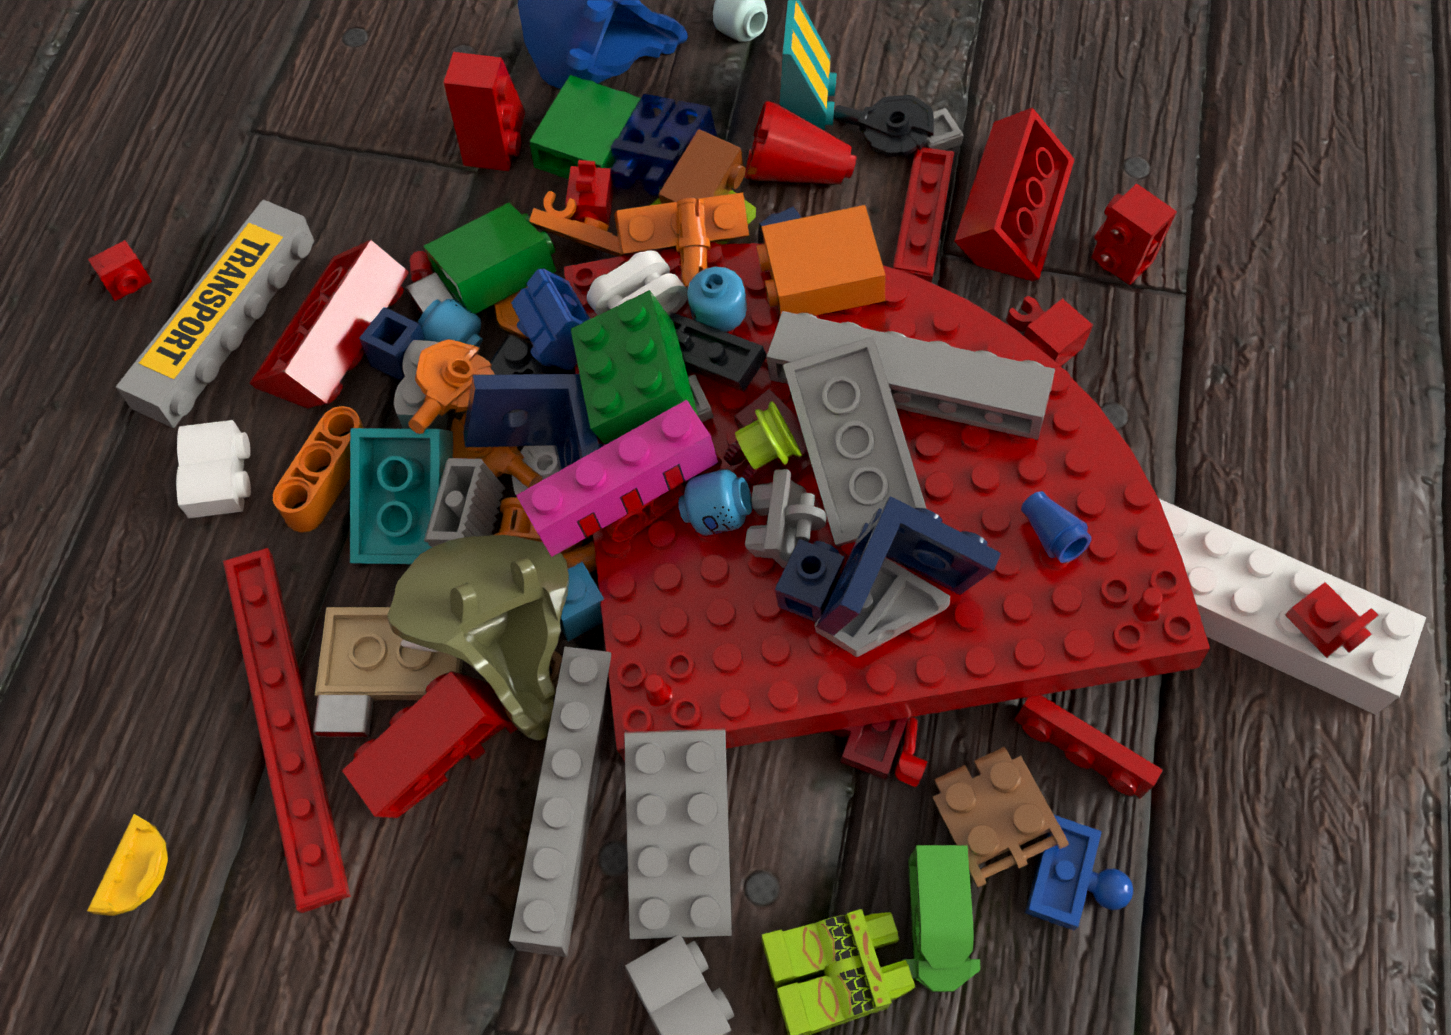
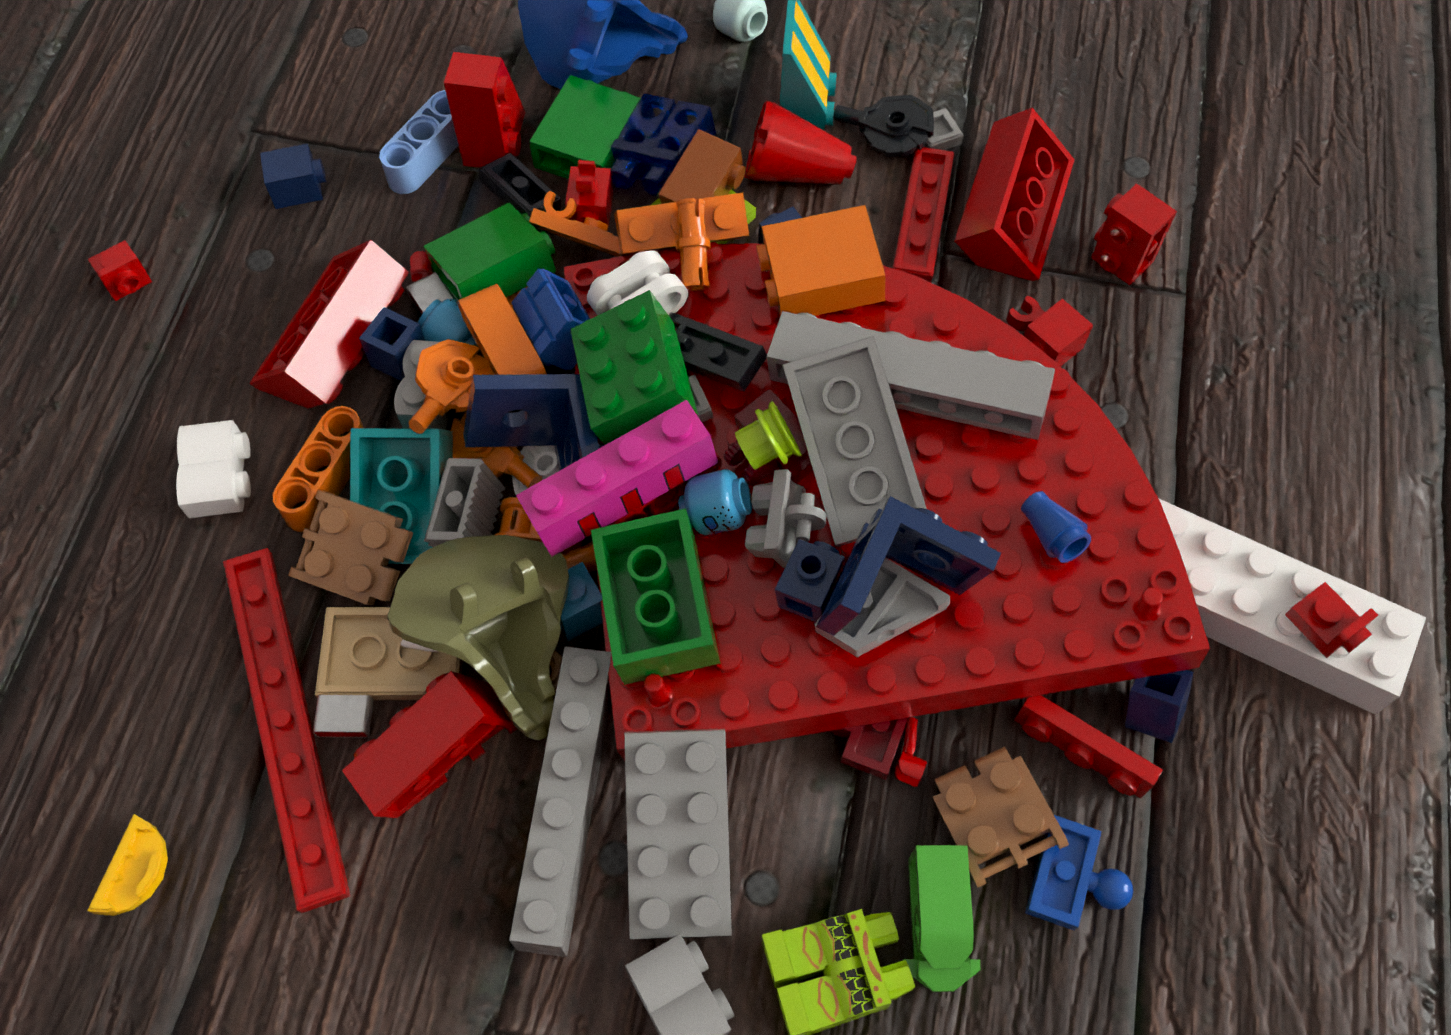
(216, 314): light grey brick -> none
(292, 176): none -> dark blue brick
(352, 549): none -> medium nougat plate
(419, 146): none -> light blue beam
(499, 333): none -> orange beam
(516, 185): none -> black brick
(654, 597): none -> green brick
(717, 298): dark azure head -> none
(1159, 704): none -> dark blue brick

